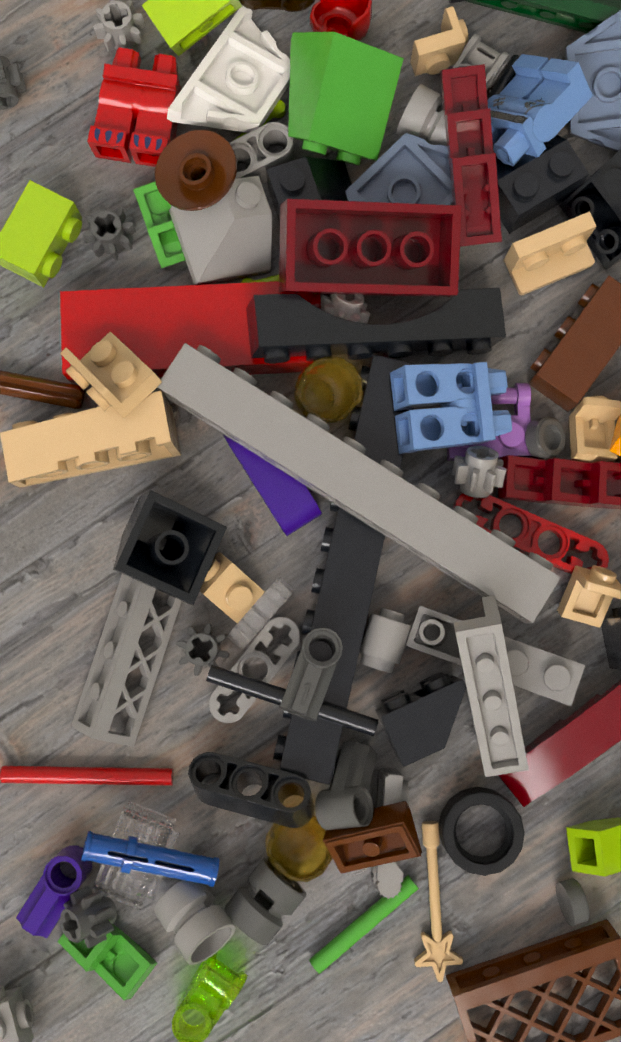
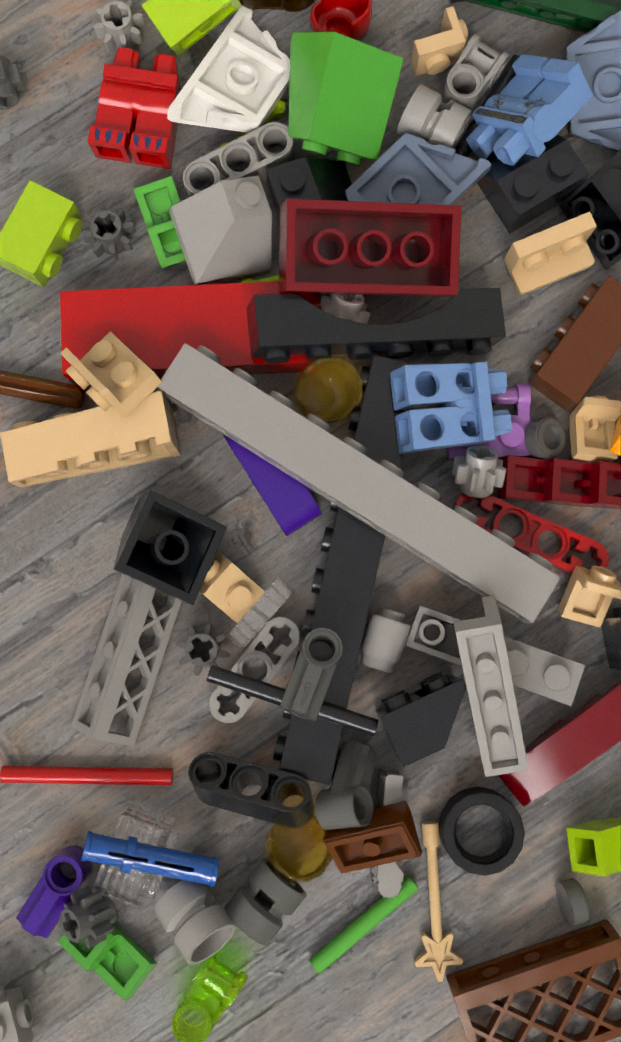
(185, 160): reddish brown dish -> none
(471, 154): dark red slope -> none

